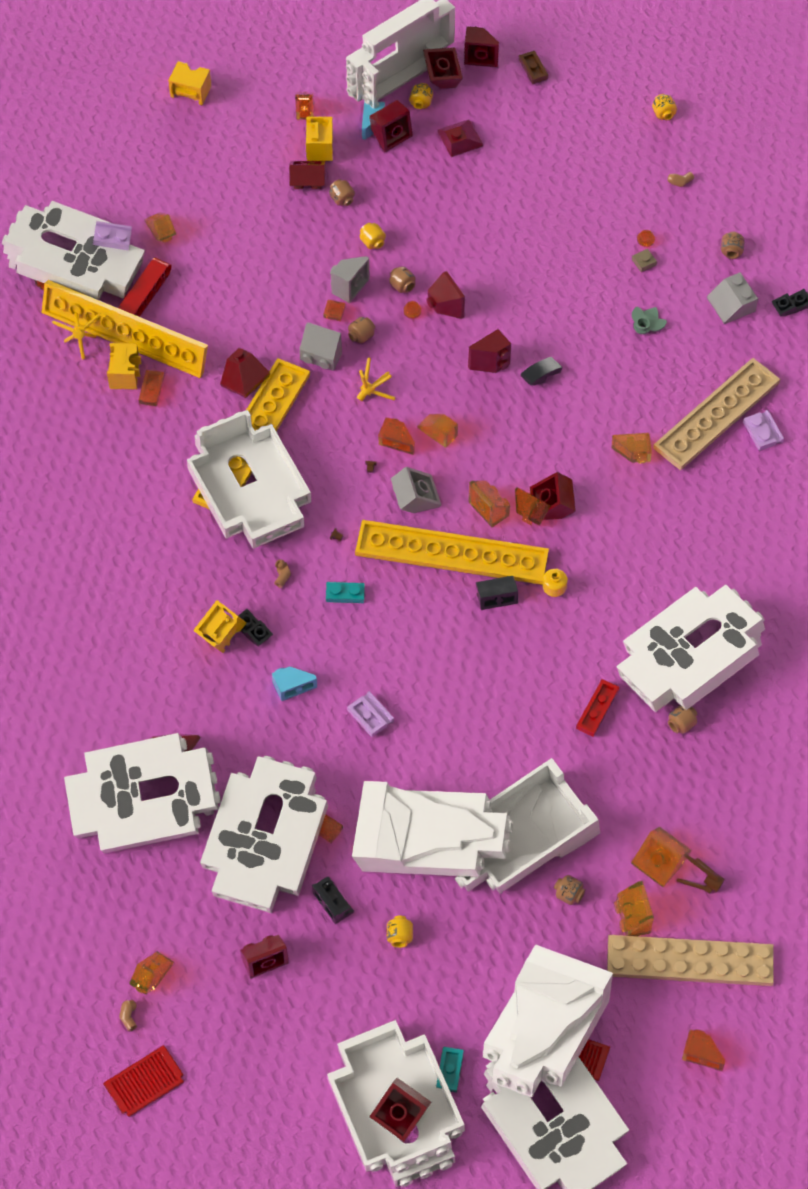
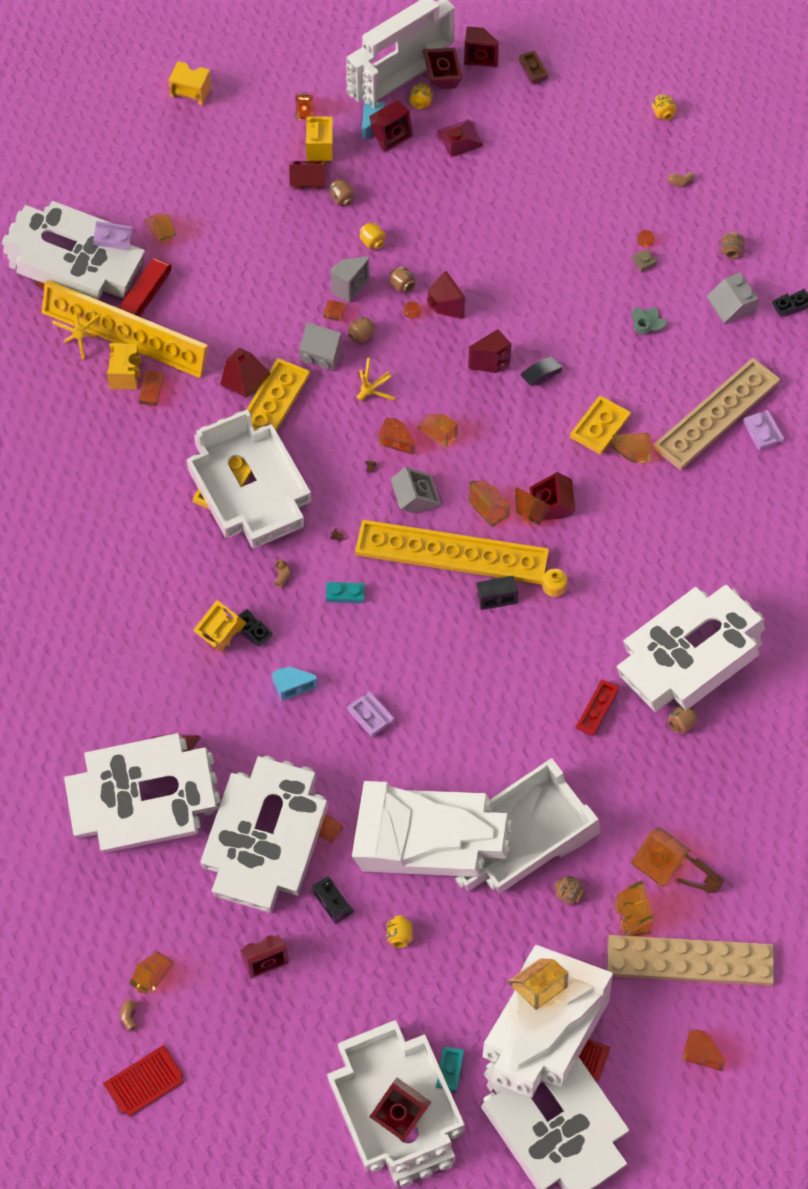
(540, 982): none -> clear yellow slope
(599, 425): none -> yellow plate

